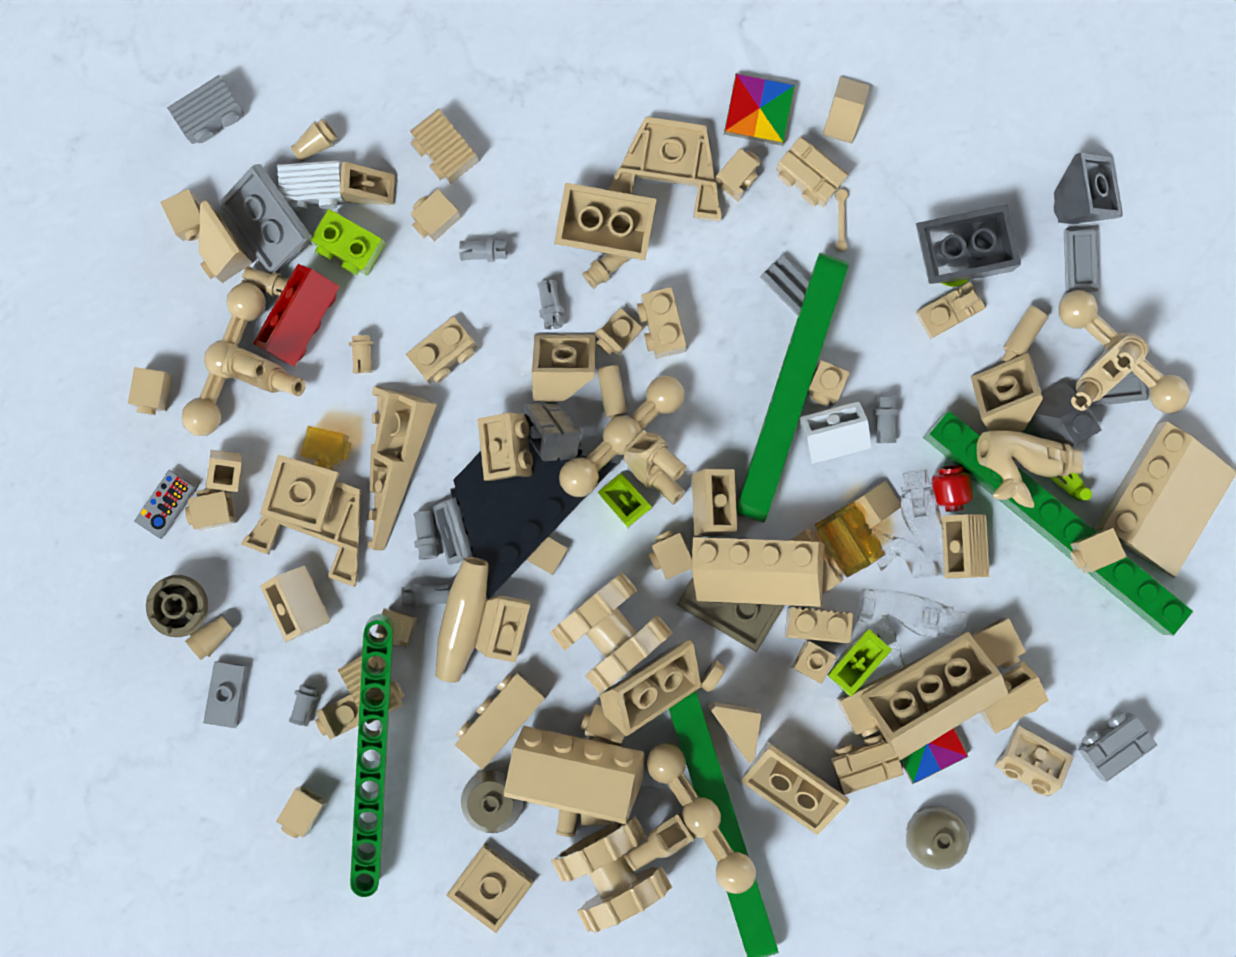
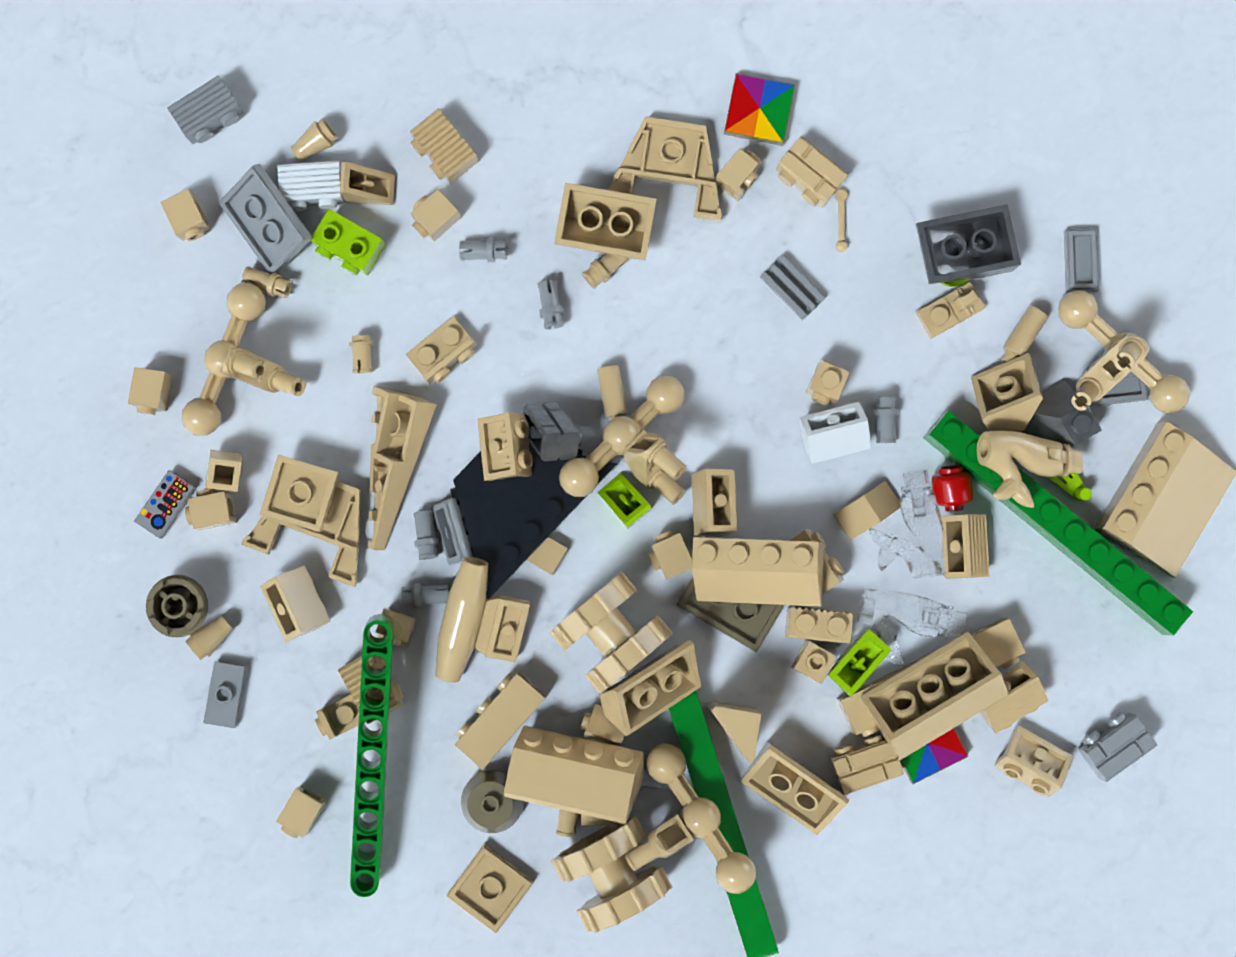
(219, 246): tan slope -> none
(296, 315): red brick -> none
(303, 705): light grey pin -> none
(325, 447): clear yellow brick -> none
(561, 365): tan slope -> none
(617, 333): tan bracket -> none
(663, 323): tan brick -> none
(712, 675): tan tile -> none
(791, 387): green beam -> none
(846, 110): tan slope -> none
(850, 539): clear yellow brick -> none
(937, 837): dark tan cylinder -> none
(1087, 191): flat silver slope -> none
(1097, 550): tan brick -> none

